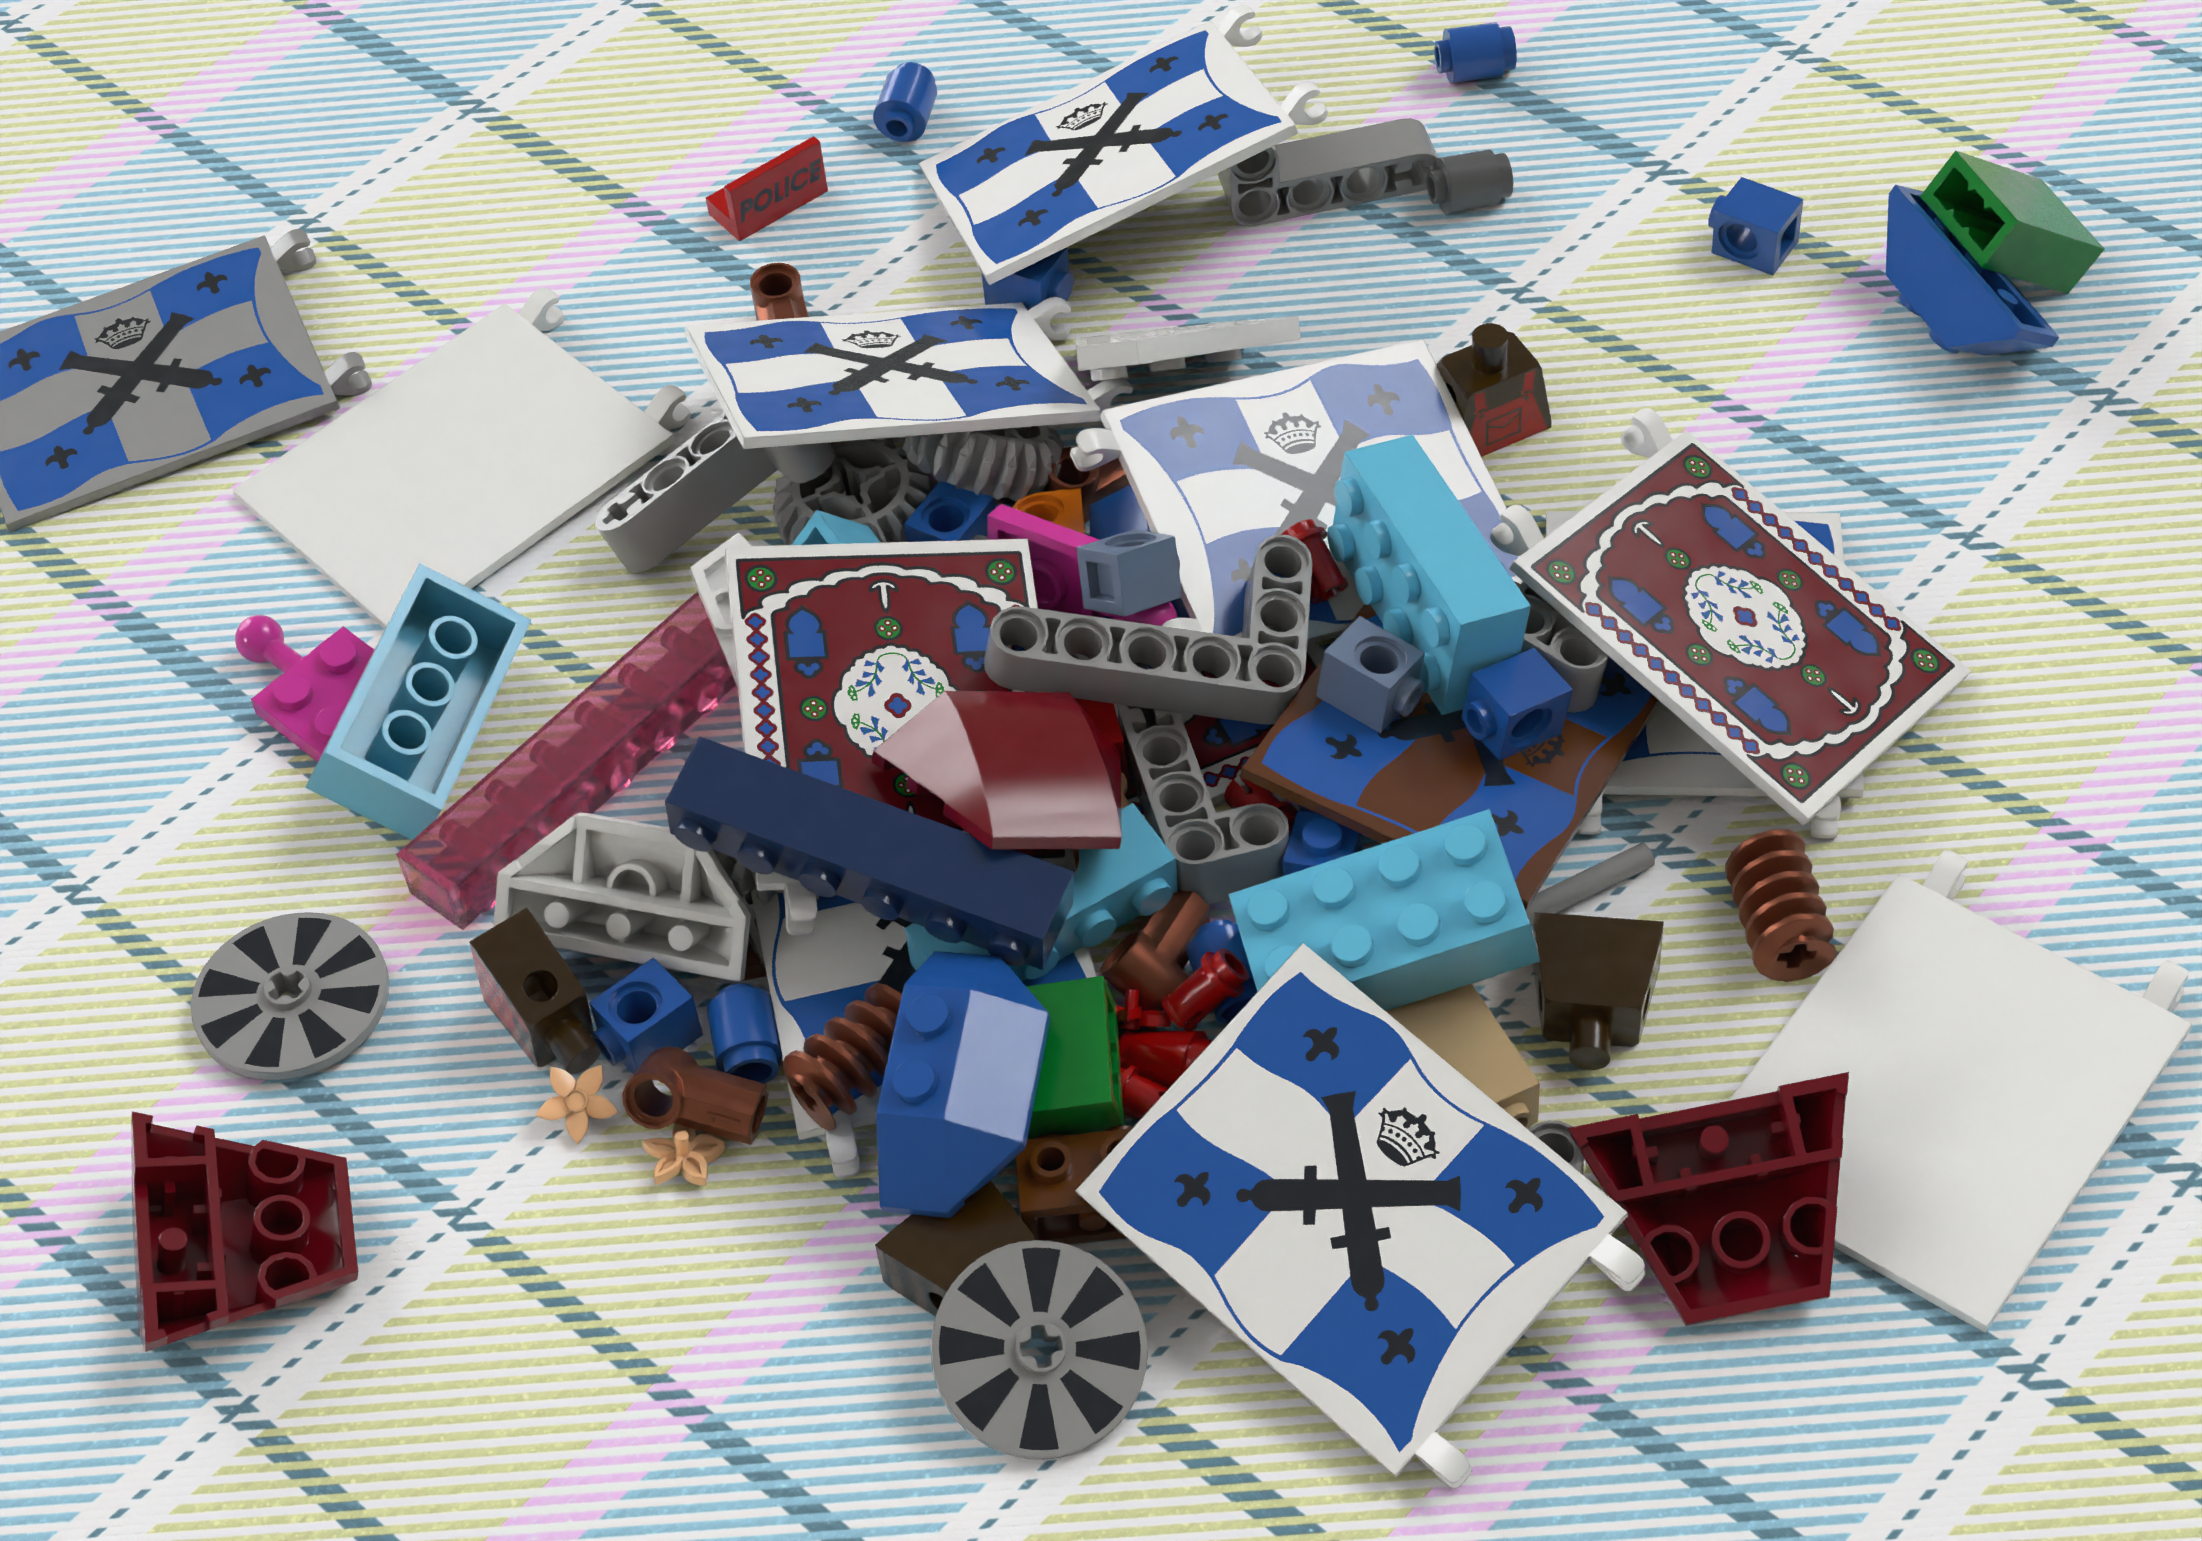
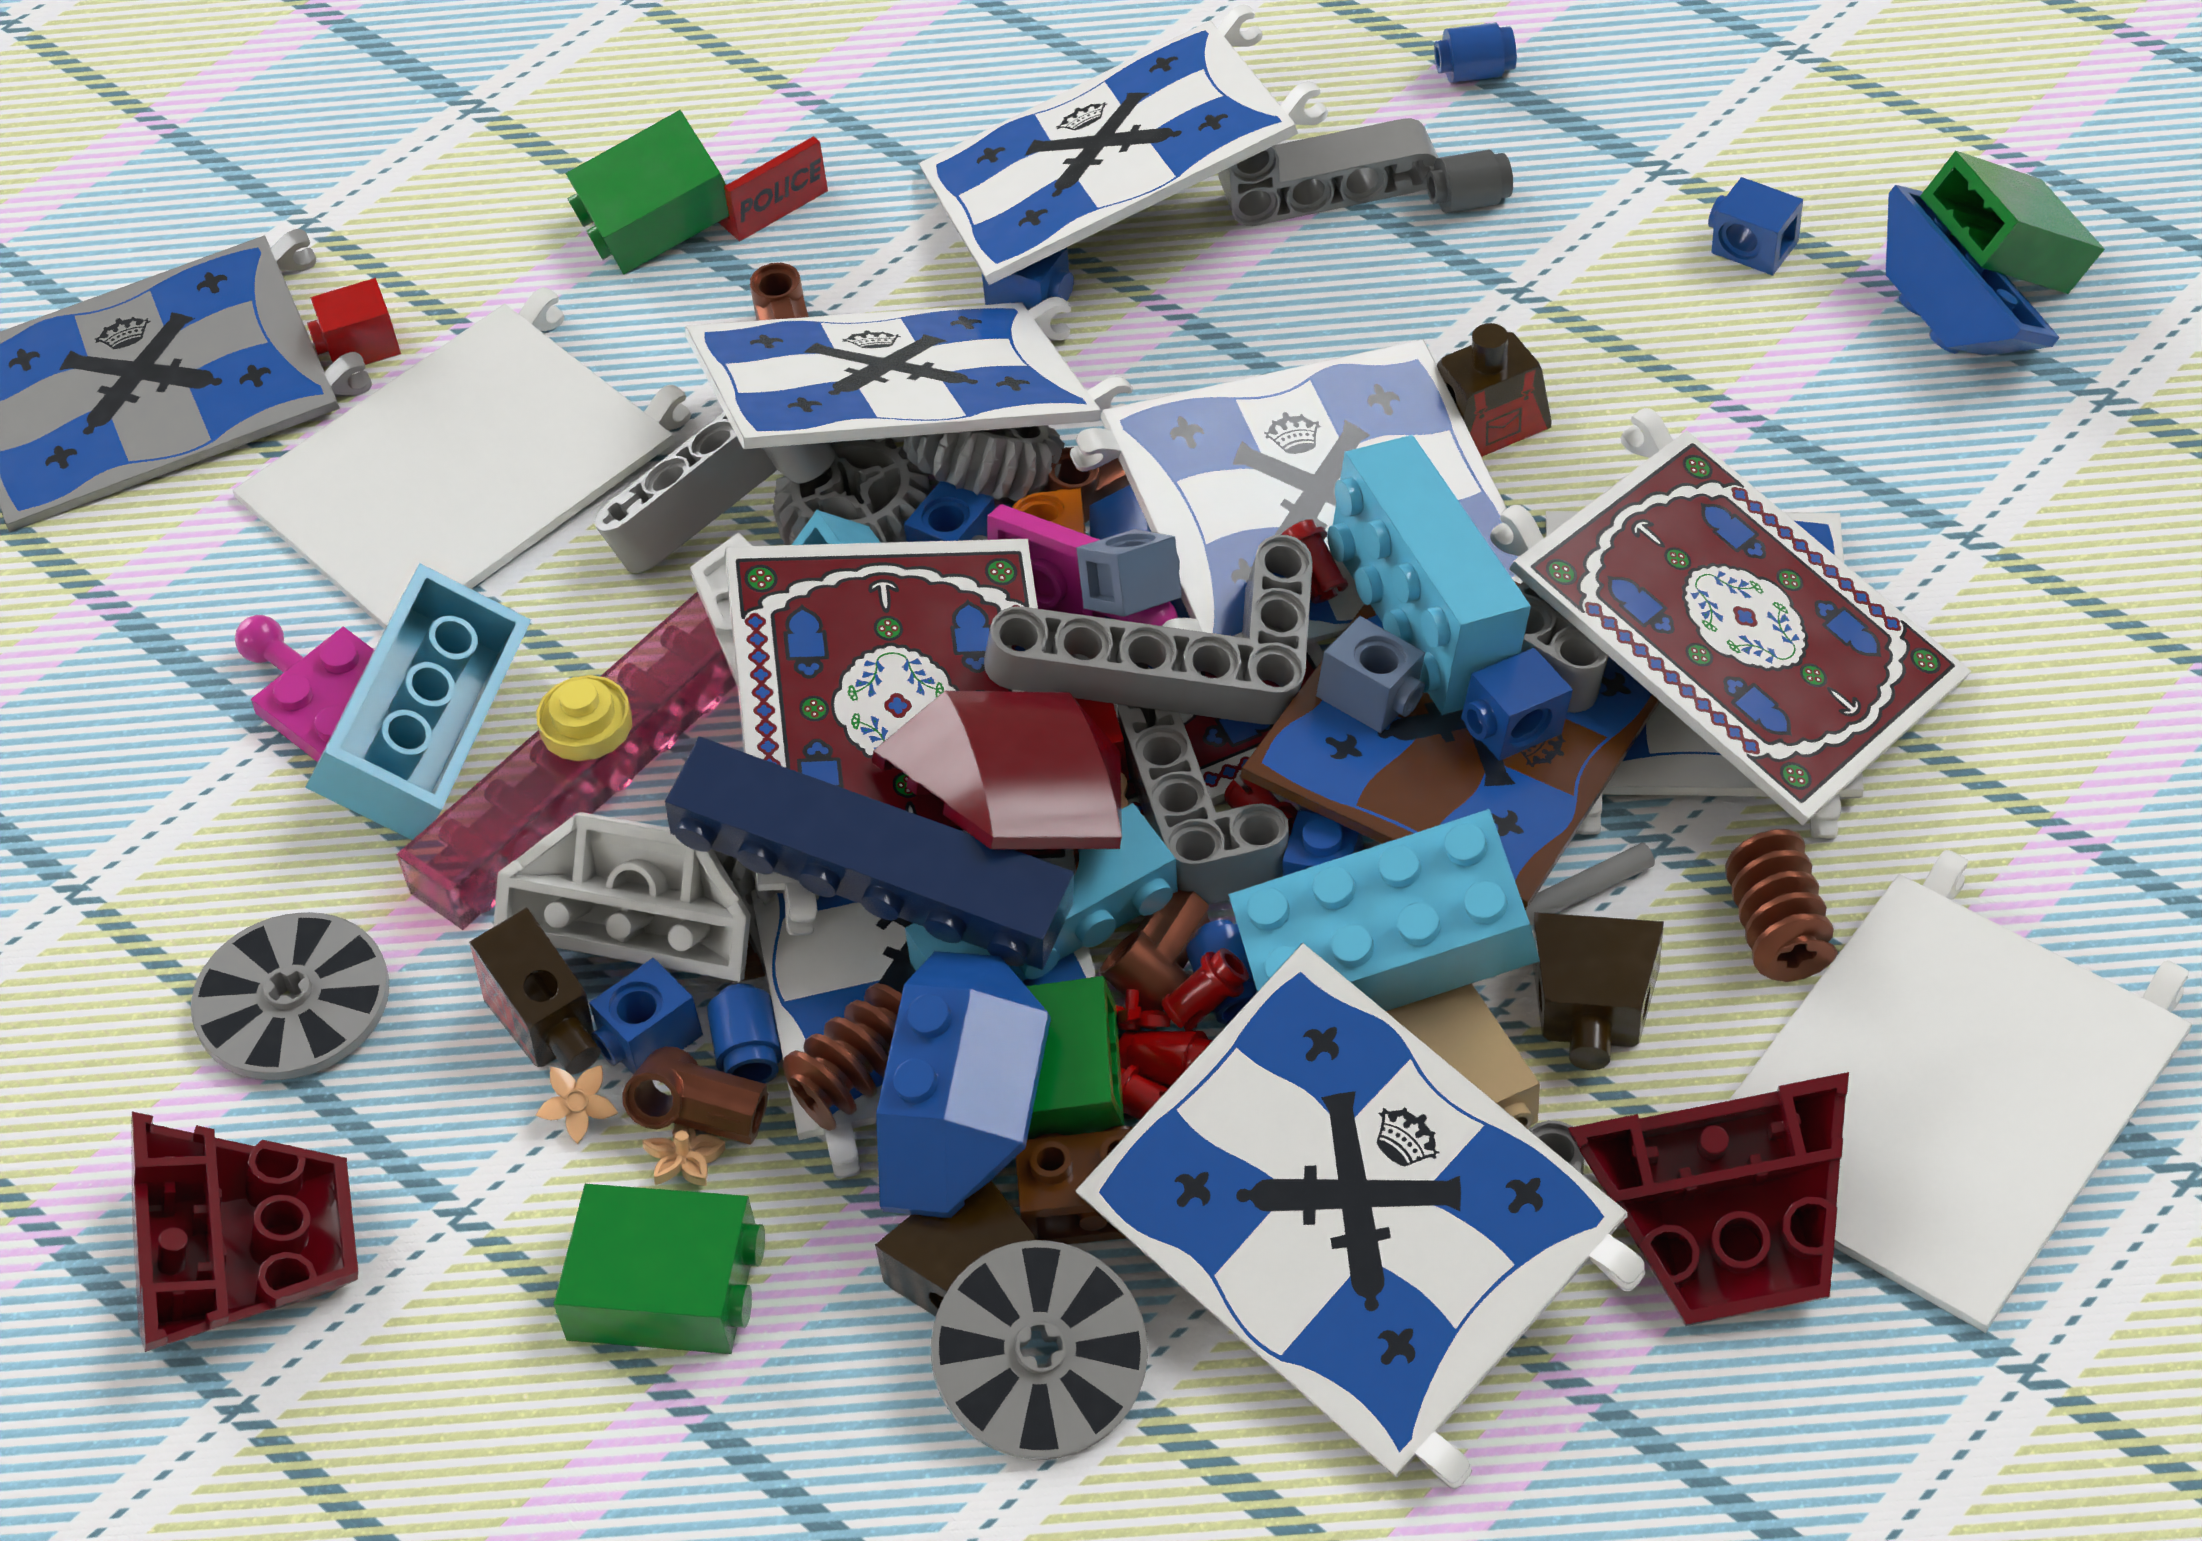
(353, 321): none -> red brick
(584, 718): none -> light yellow plate
(648, 193): none -> green brick
(659, 1268): none -> green brick
(905, 102): blue brick -> none
(1166, 348): white wing -> none

